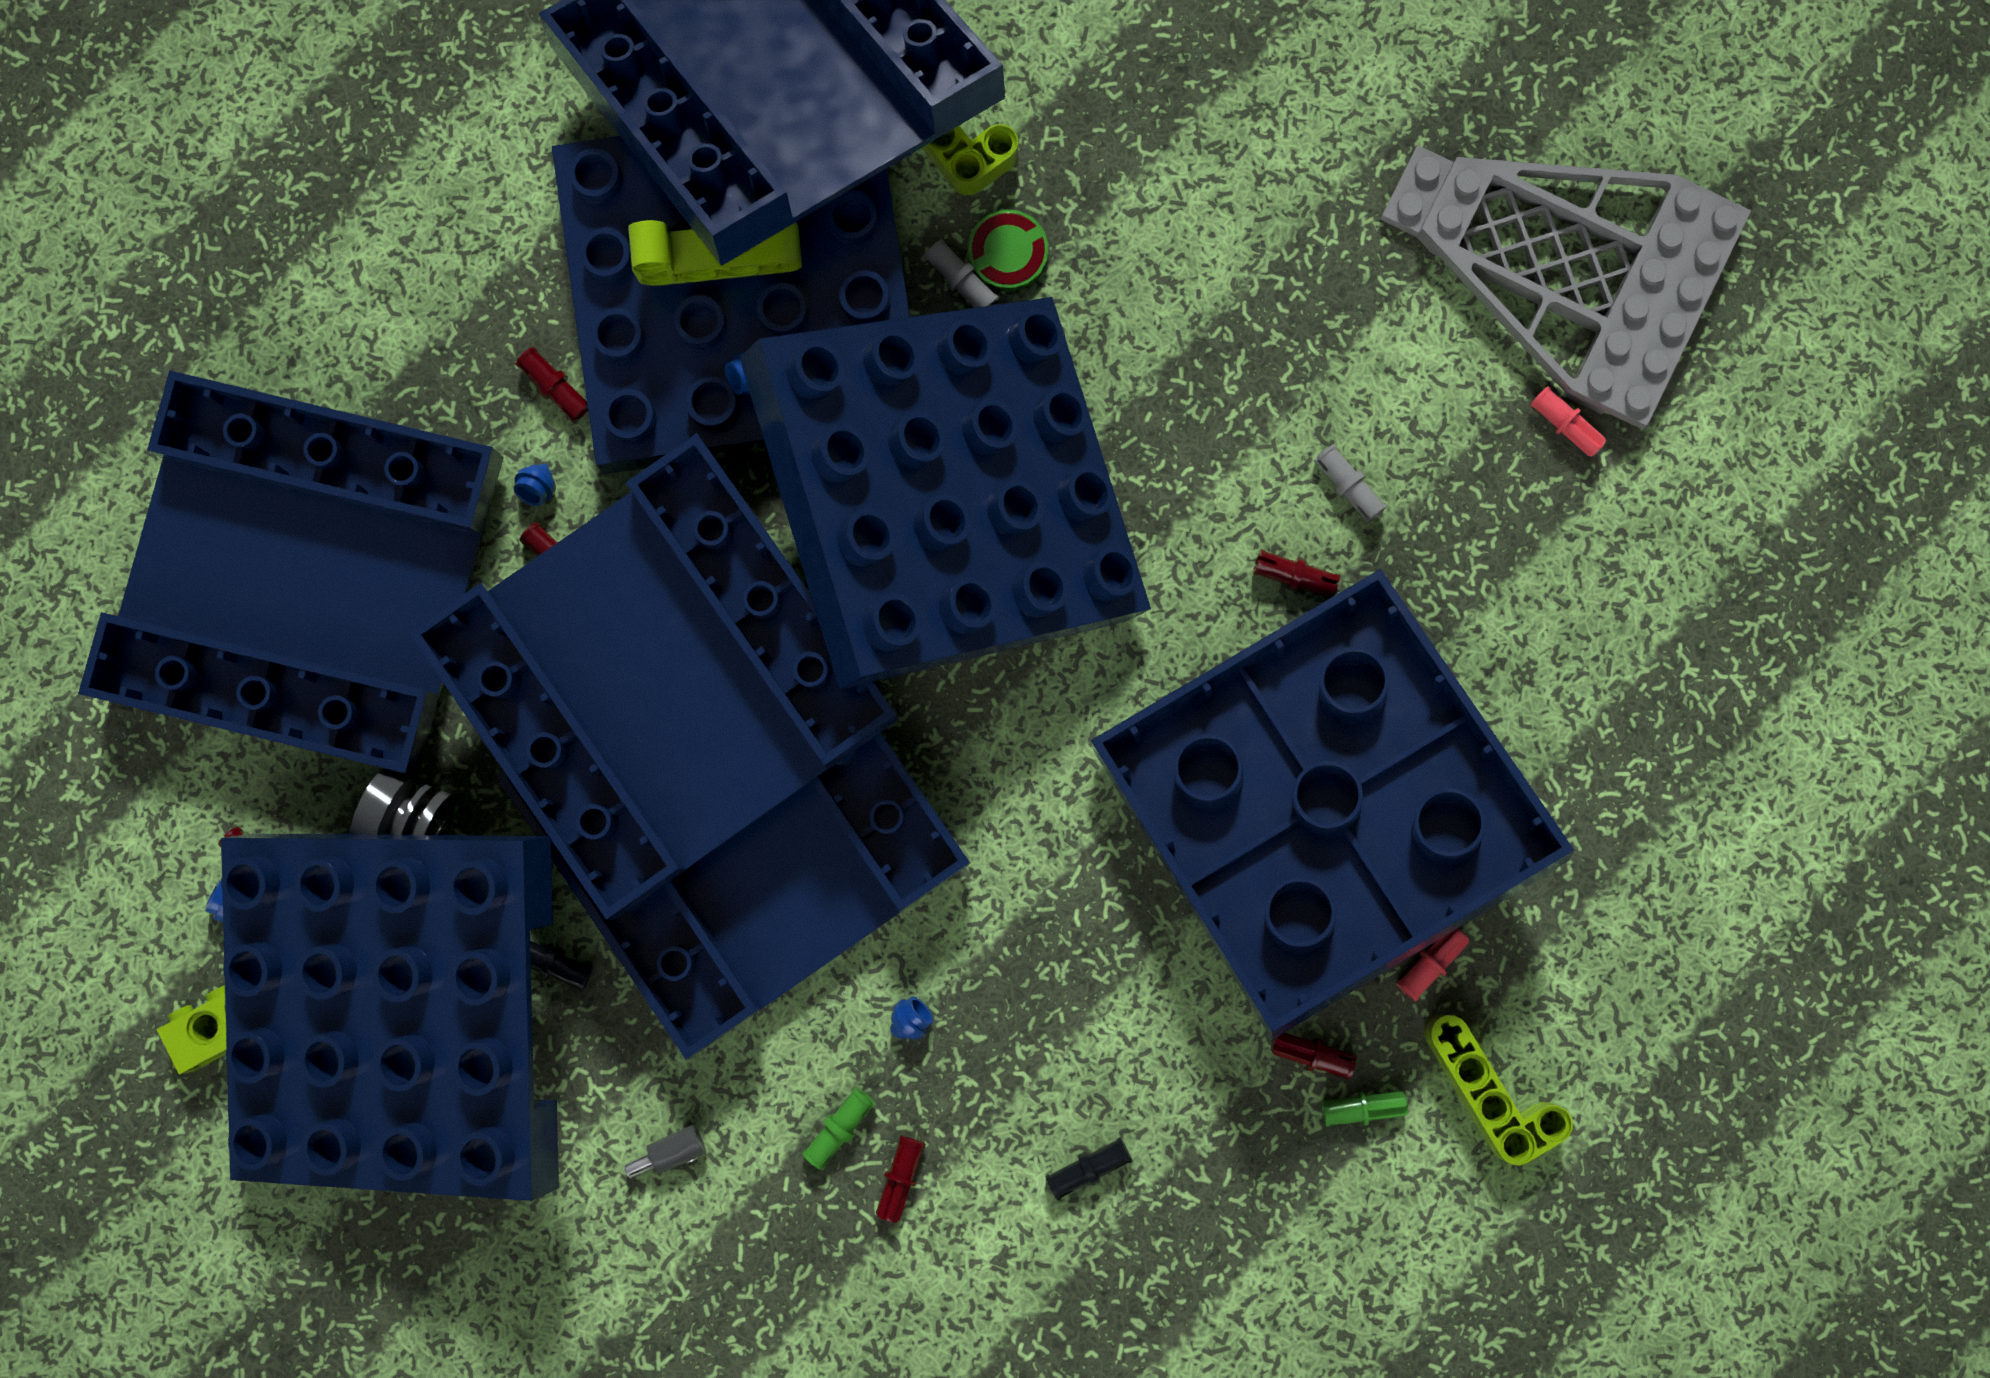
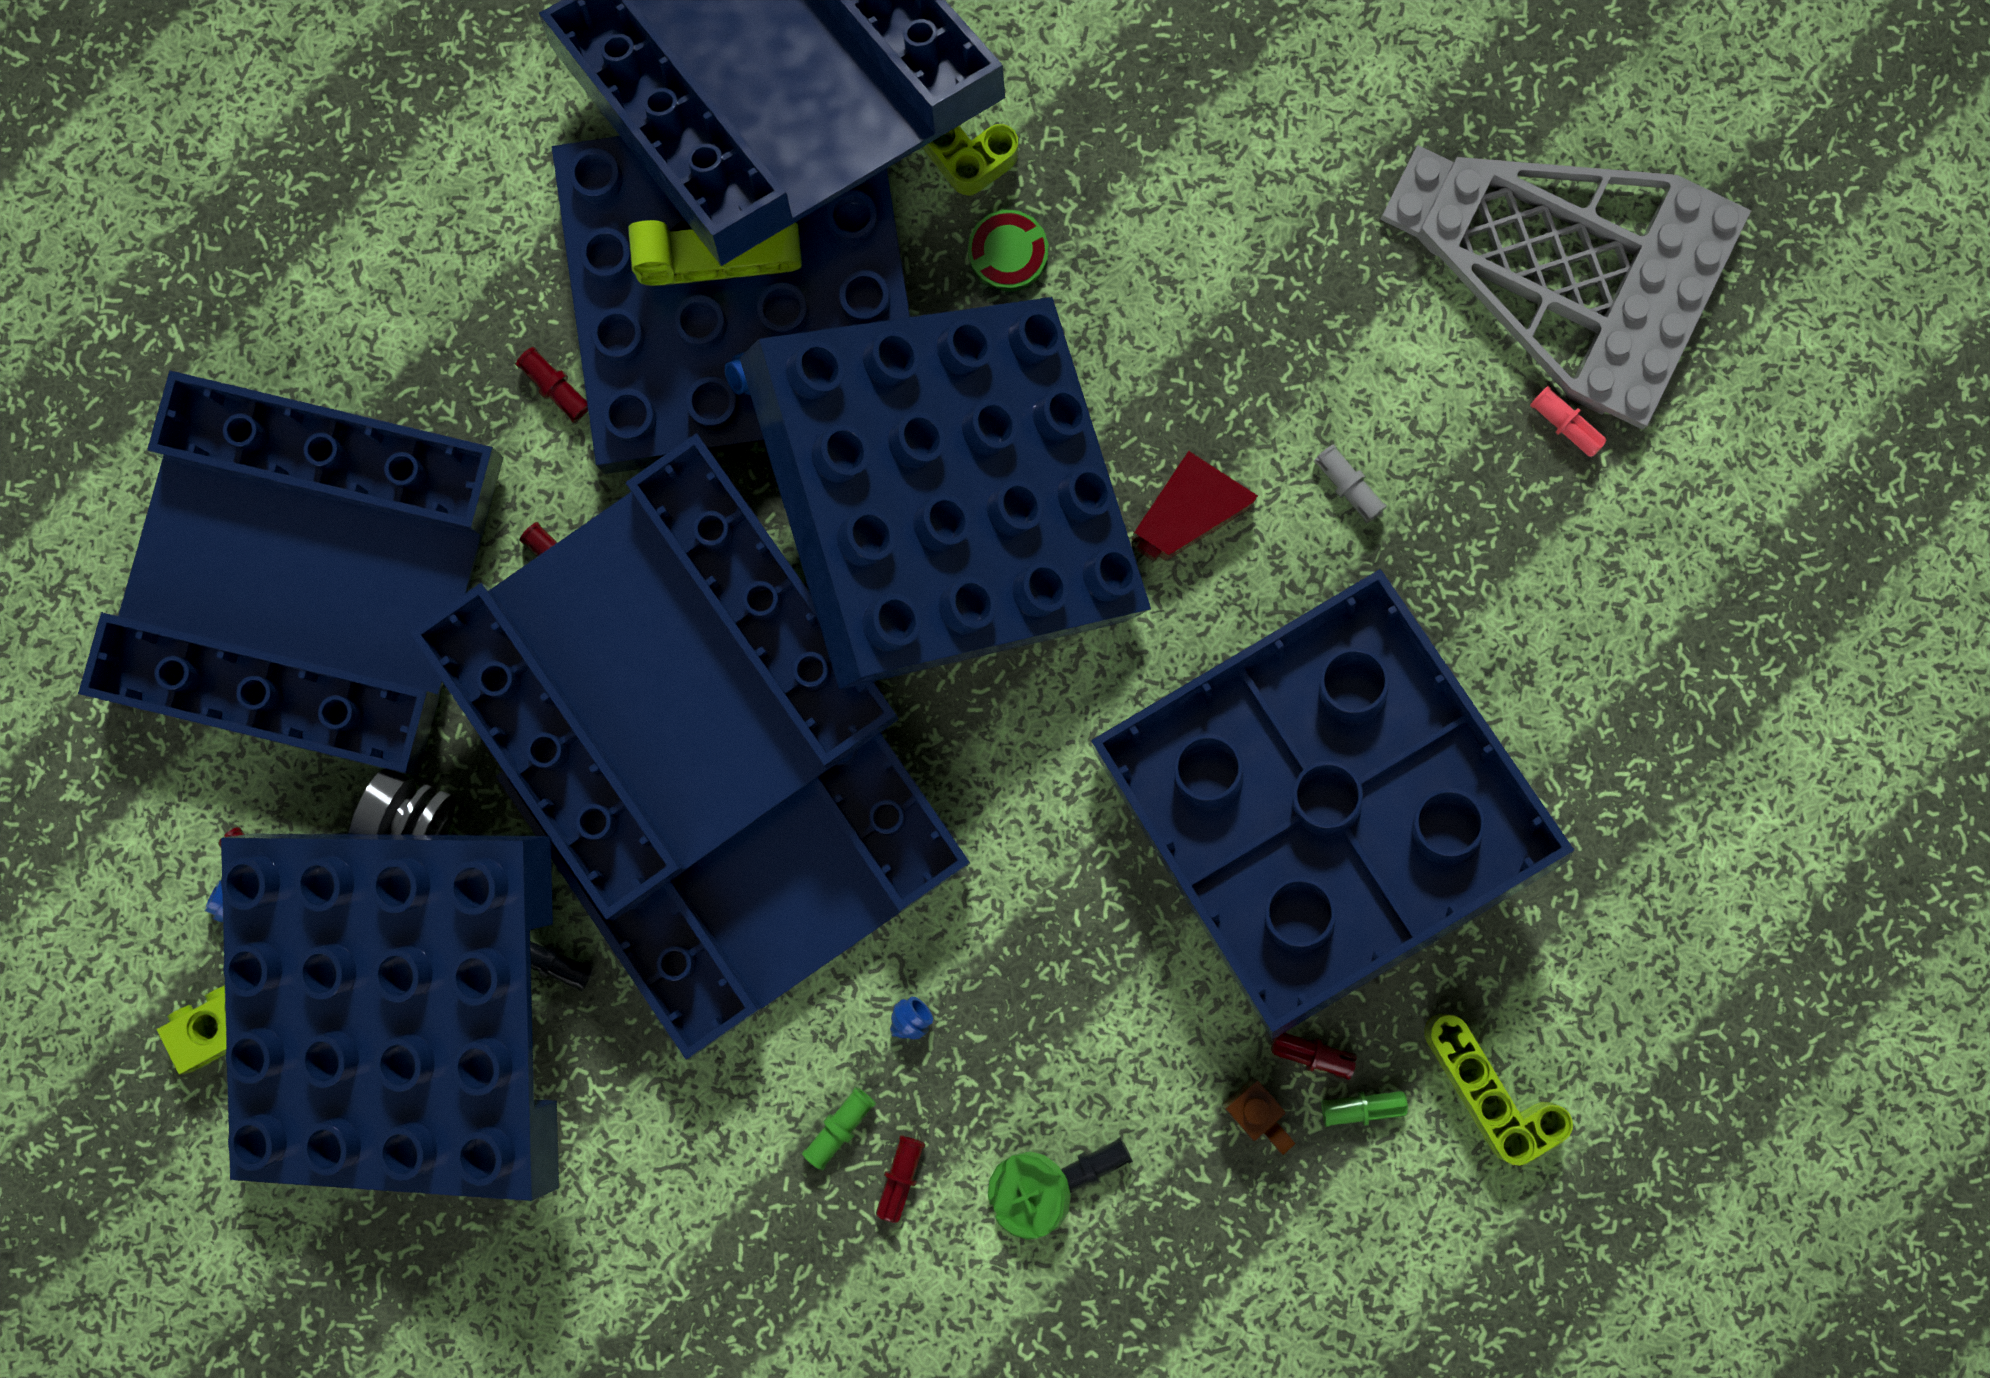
(534, 484): blue plate -> none
(669, 1152): dark grey piece -> none
(960, 275): light grey pin -> none
(1029, 1195): none -> bright green tile
(1190, 508): none -> dark red slope
(1258, 1114): none -> reddish brown brick
(1296, 574): dark red pin -> none
(1433, 963): coral axle -> none

